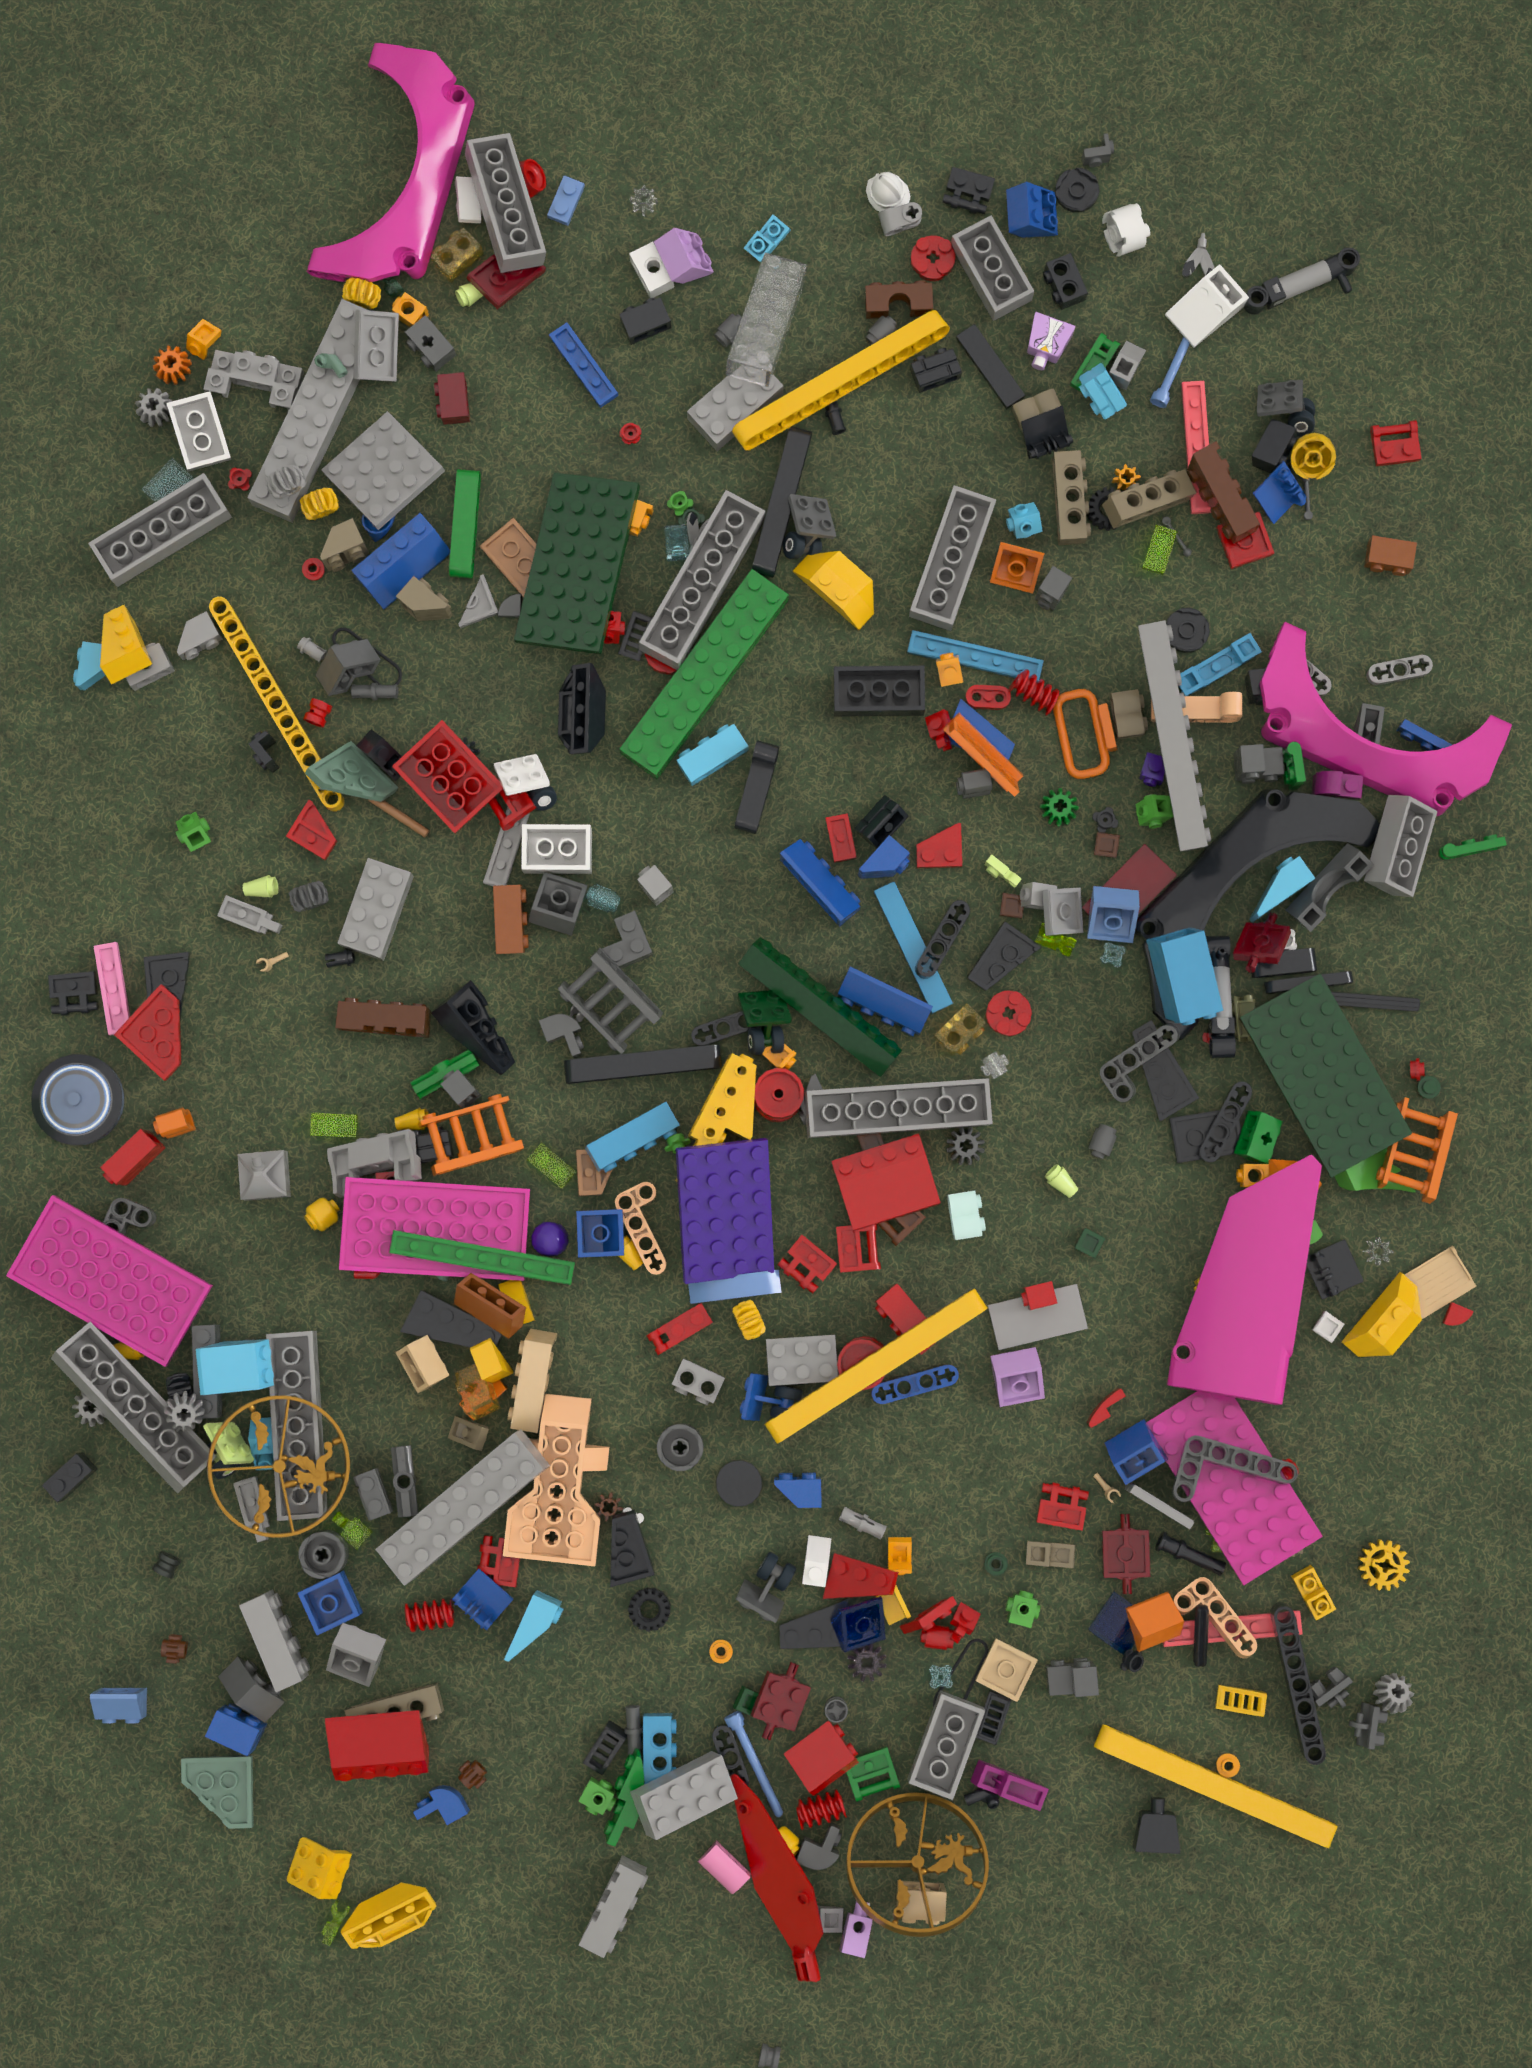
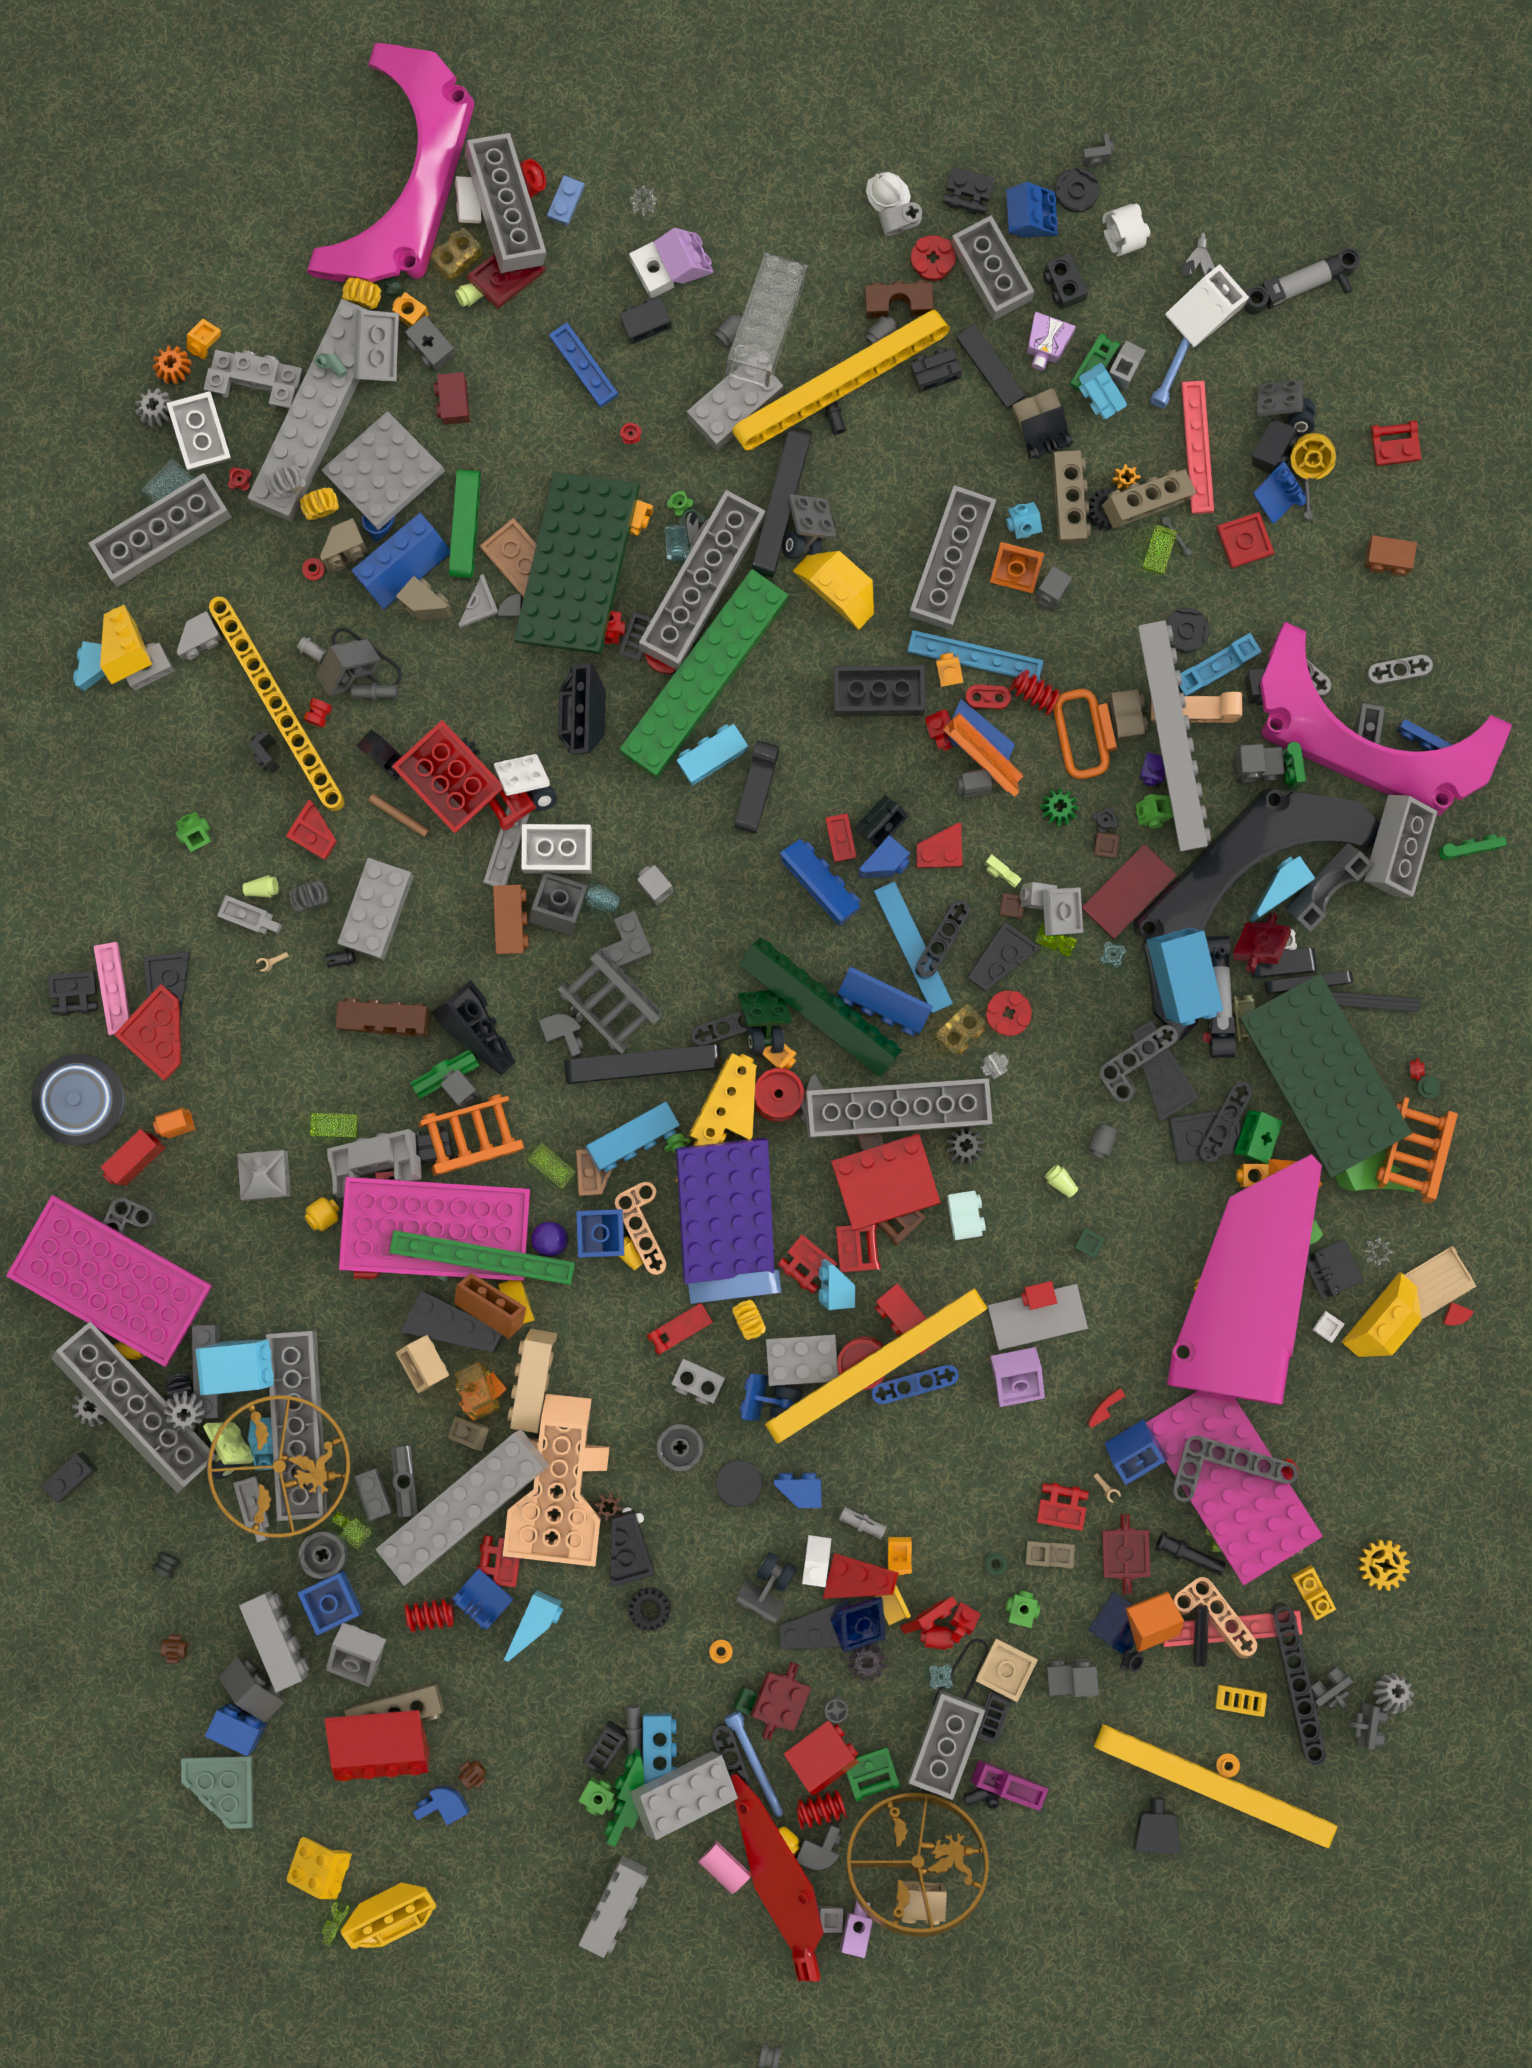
(119, 1704): medium blue slope -> none
(351, 774): sand green plate -> none
(410, 1120): yellow cone -> none
(490, 1361): yellow slope -> none
(767, 238): medium azure slope -> none
(836, 1288): none -> medium azure slope
(1113, 914): medium blue slope -> none
(1159, 1505): light grey tile -> none
(1222, 493): reddish brown wedge -> none
(1337, 784): magenta brick -> none

